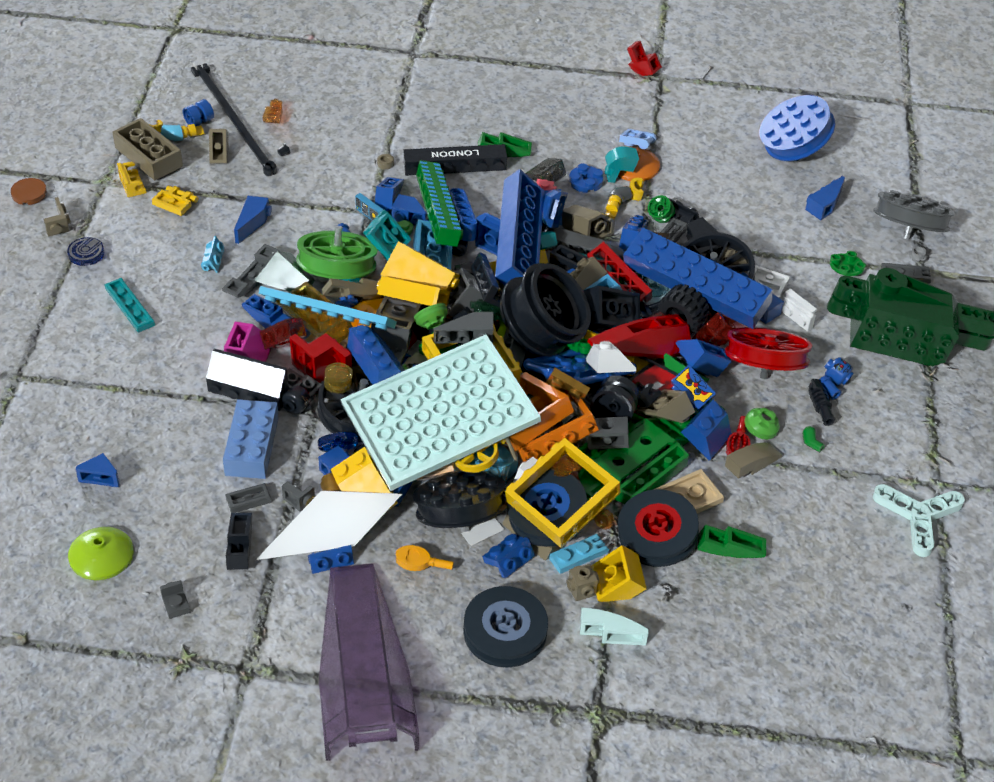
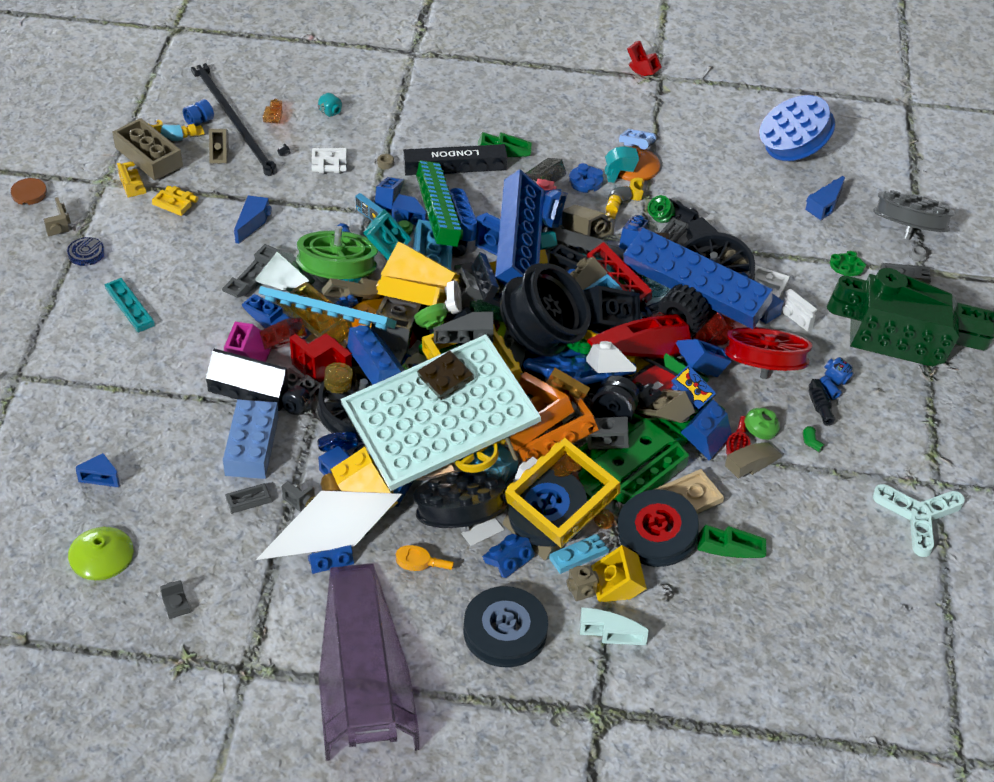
(213, 255): medium azure hinge -> none
(239, 541): black slope -> none
(328, 156): none -> white plate
(329, 104): none -> teal head
(445, 375): none -> dark brown plate
(453, 295): none -> white plate

